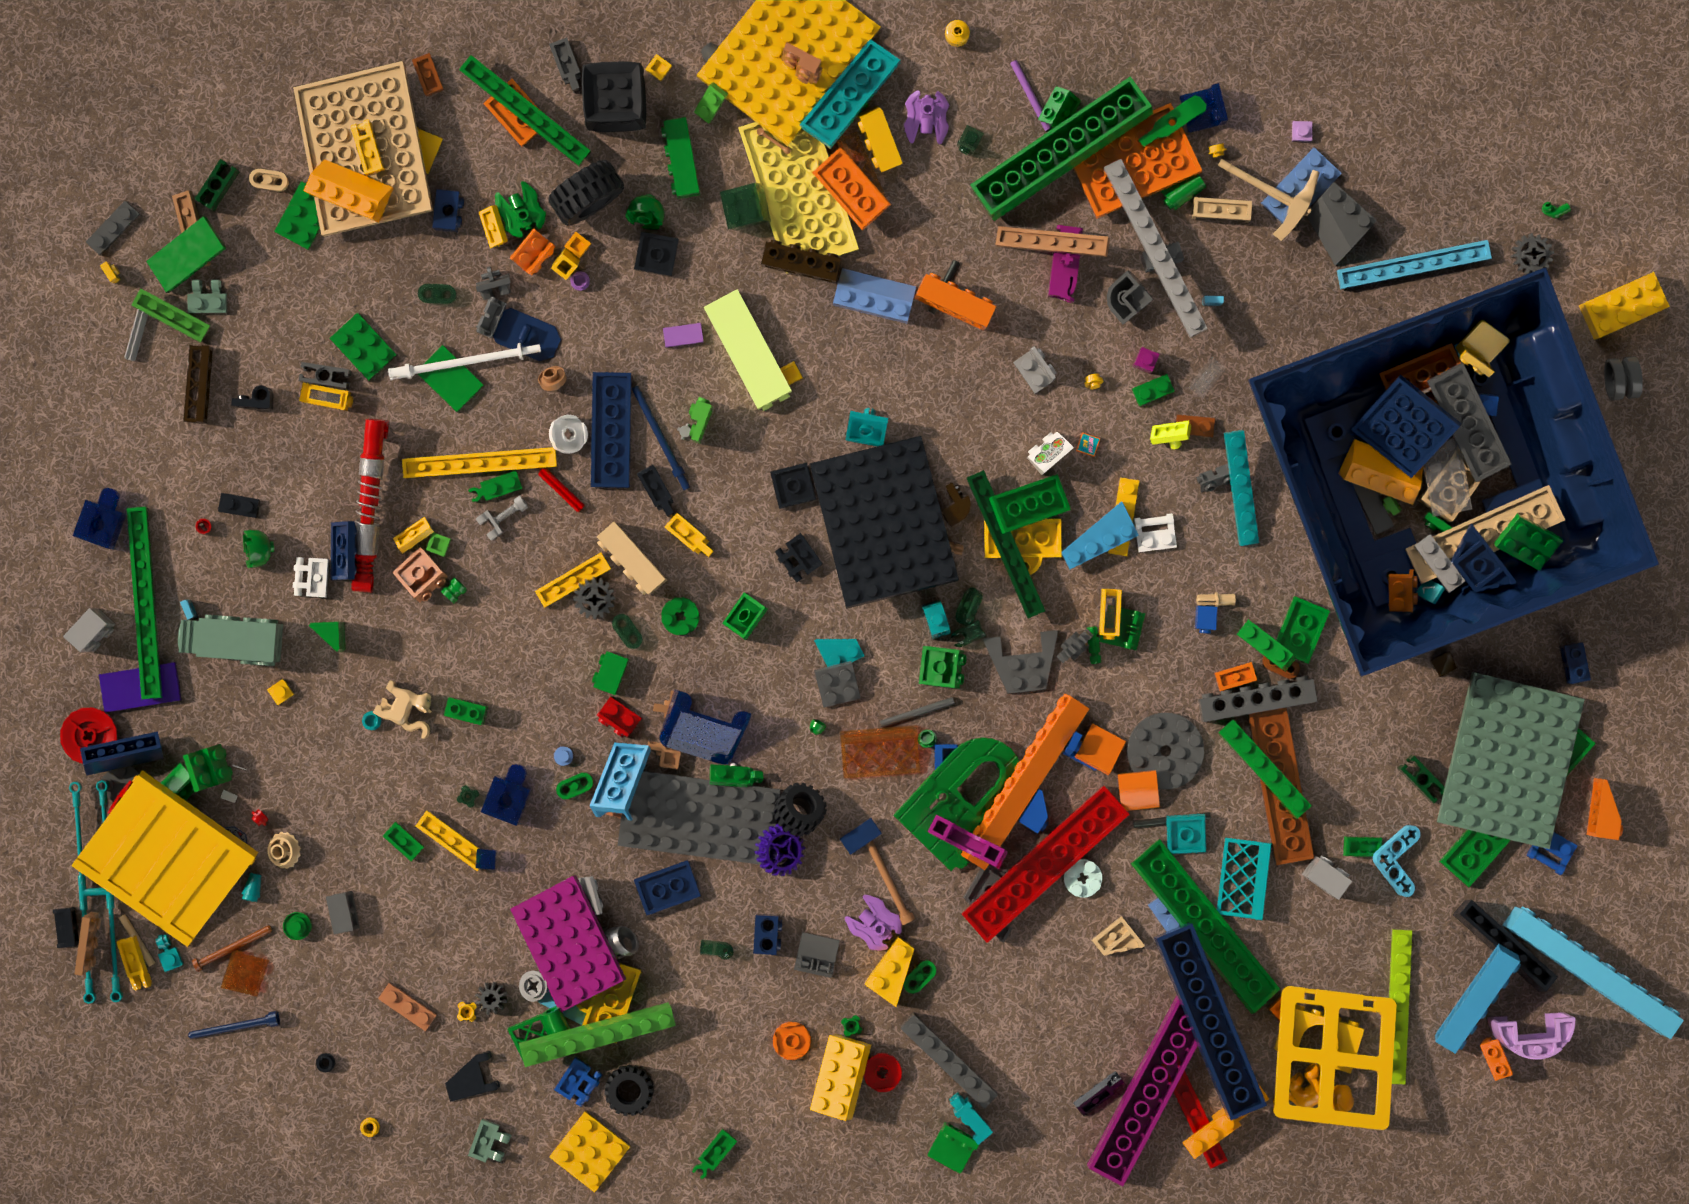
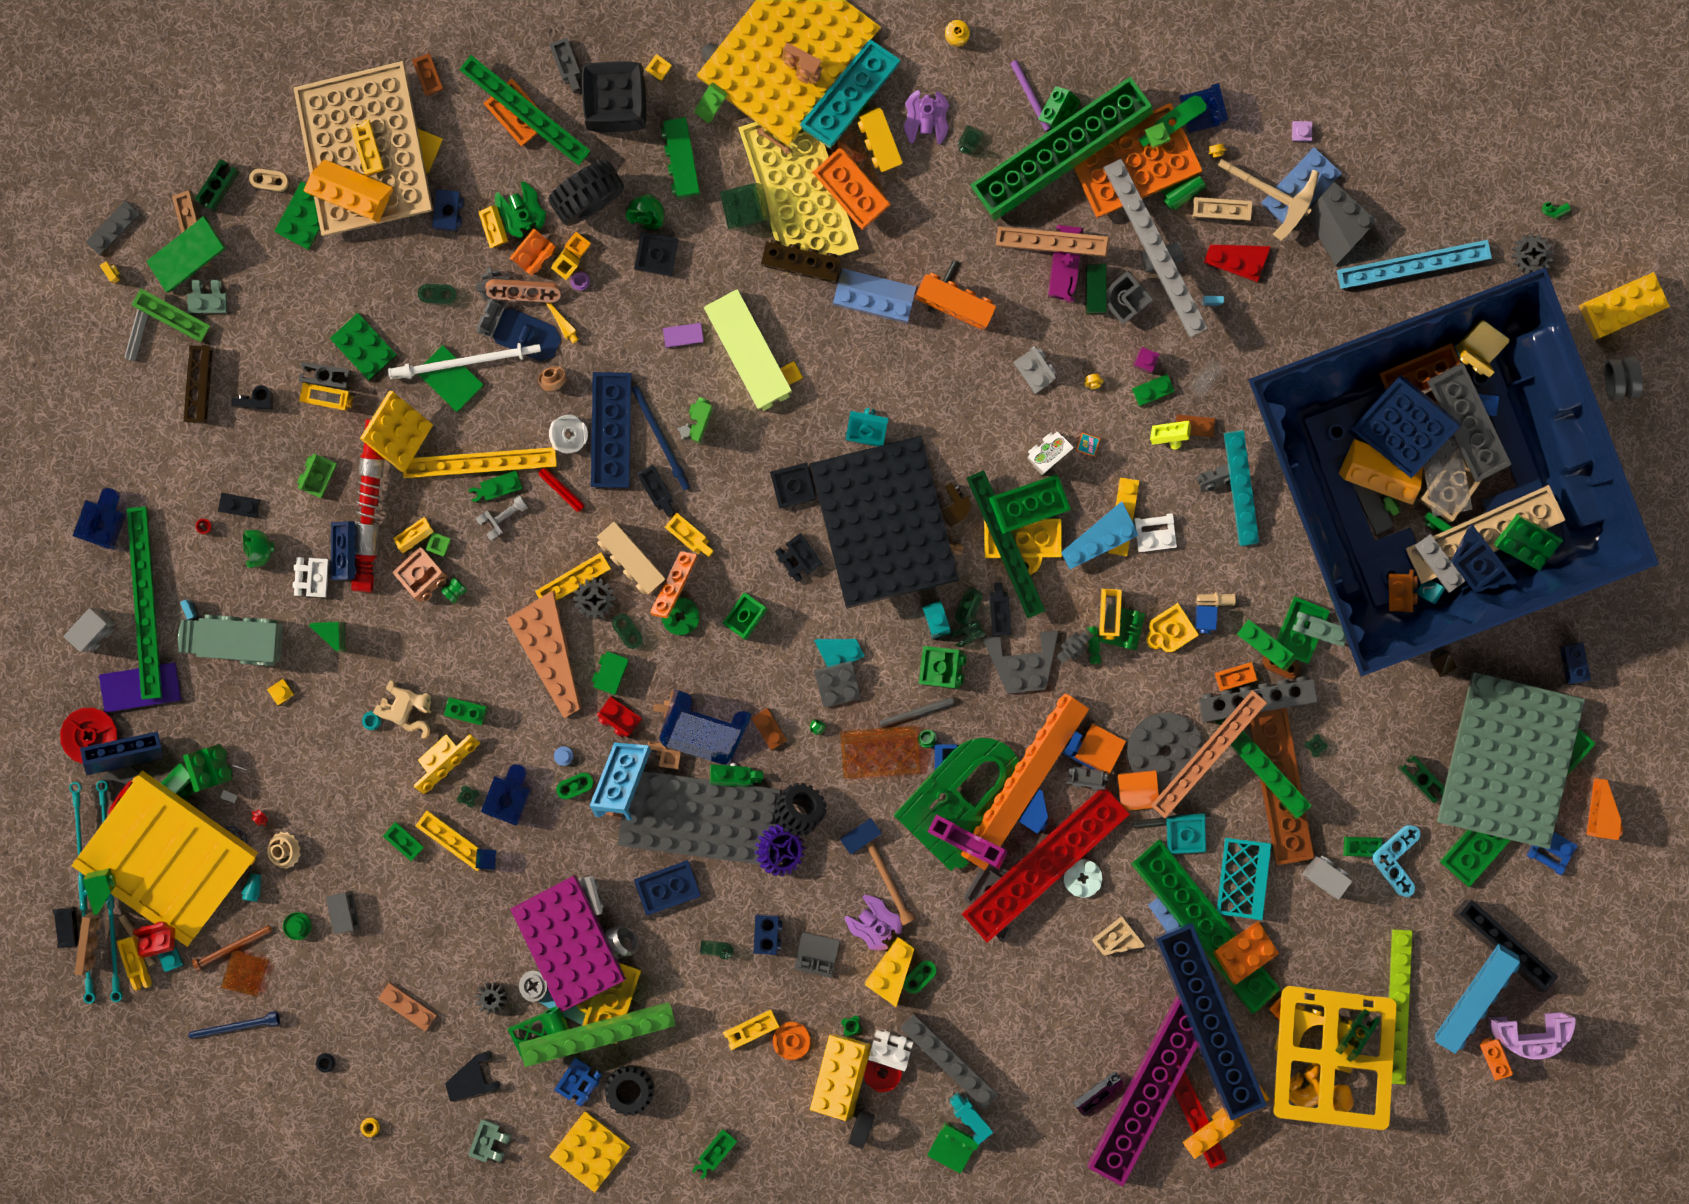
(98, 888): none -> green slope
(155, 939): none -> red bracket
(317, 475): none -> bright green bracket
(396, 431): none -> yellow plate
(442, 759): none -> yellow bracket
(466, 1016): yellow plate -> none
(523, 287): none -> nougat beam
(545, 643): none -> nougat wing
(568, 331): none -> yellow piece
(673, 585): none -> orange bracket
(751, 1029): none -> yellow plate
(769, 729): none -> dark orange plate
(861, 1129): none -> black tyre
(890, 1055): none -> white plate
(1000, 611): none -> black hinge
(1096, 289): none -> dark green piece
(1096, 780): none -> dark grey hinge
(1157, 135): none -> bright green plate
(1170, 630): none -> yellow plate
(1209, 754): none -> nougat plate
(1238, 259): none -> red wing
(1245, 952): none -> orange plate
(1316, 750): none -> clear green plate
(1320, 629): none -> sand green plate
(1364, 1033): none -> dark green piece
(1594, 973): medium azure brick -> none

